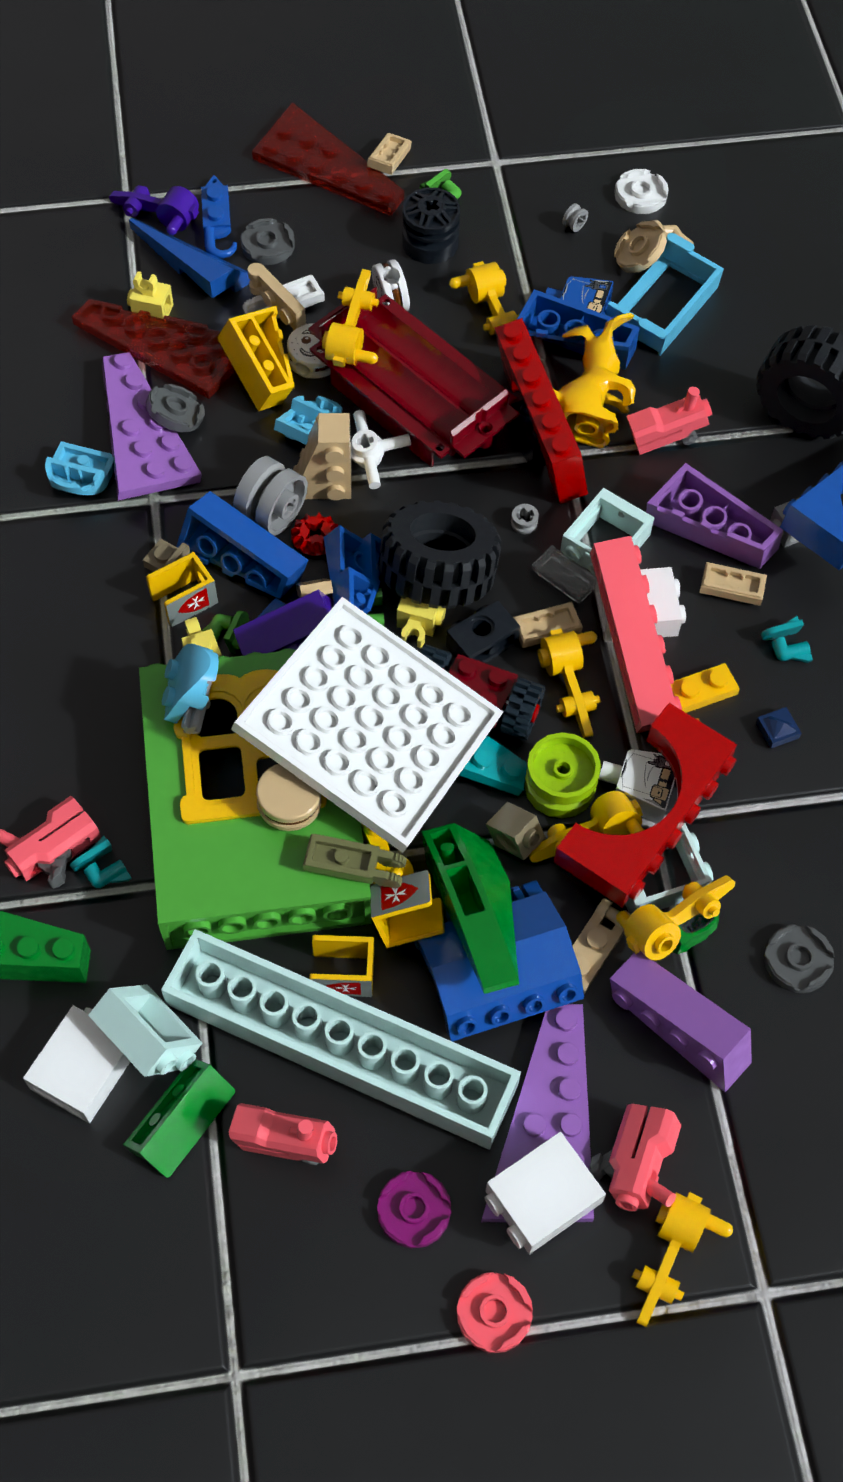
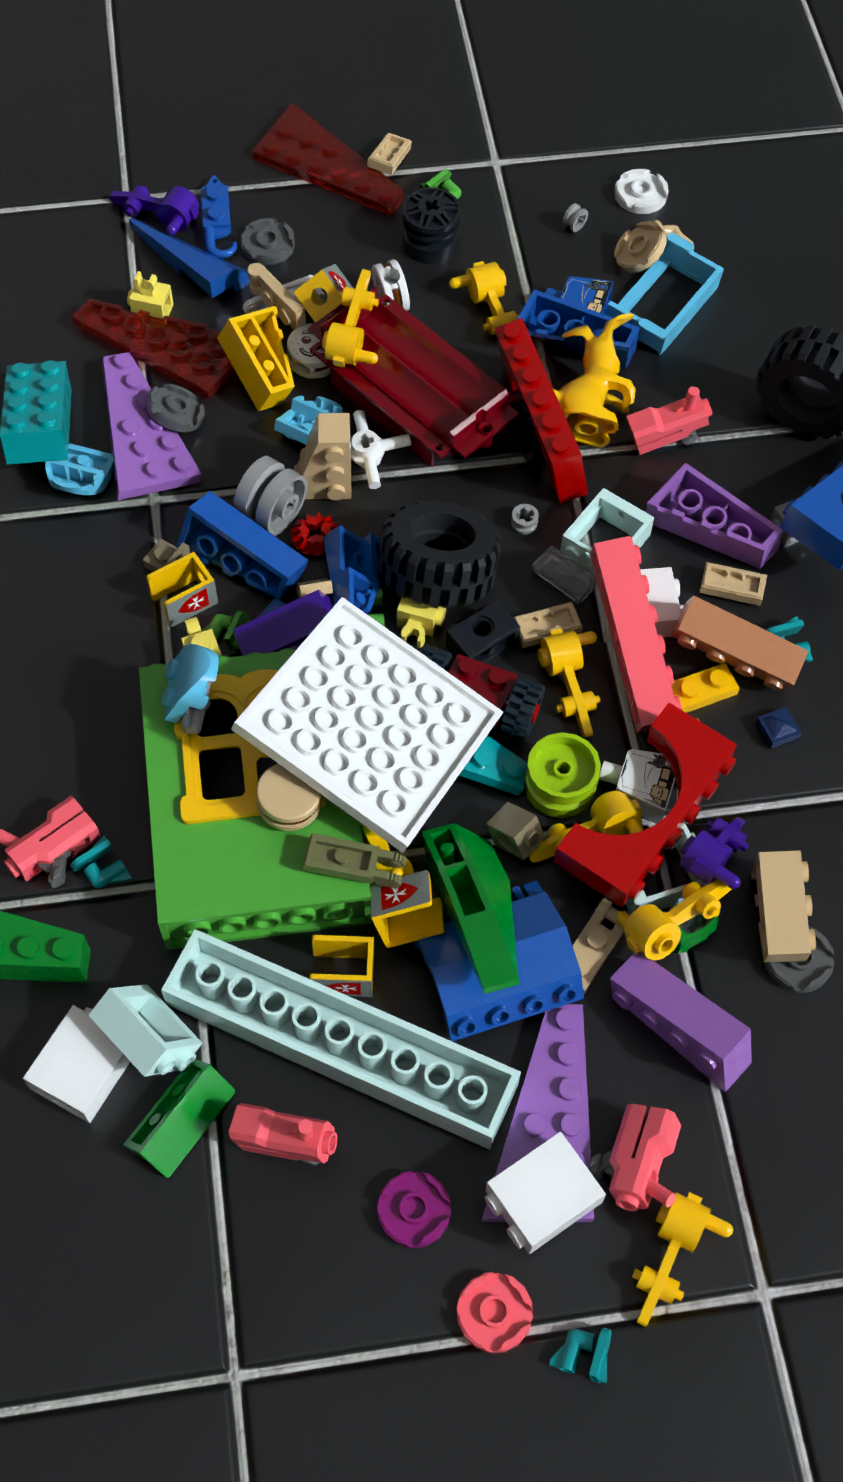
(36, 412): none -> teal brick
(332, 282): none -> yellow piece
(568, 1355): none -> teal piece
(711, 850): none -> dark purple piece
(739, 644): none -> nougat brick
(783, 906): none -> tan wedge

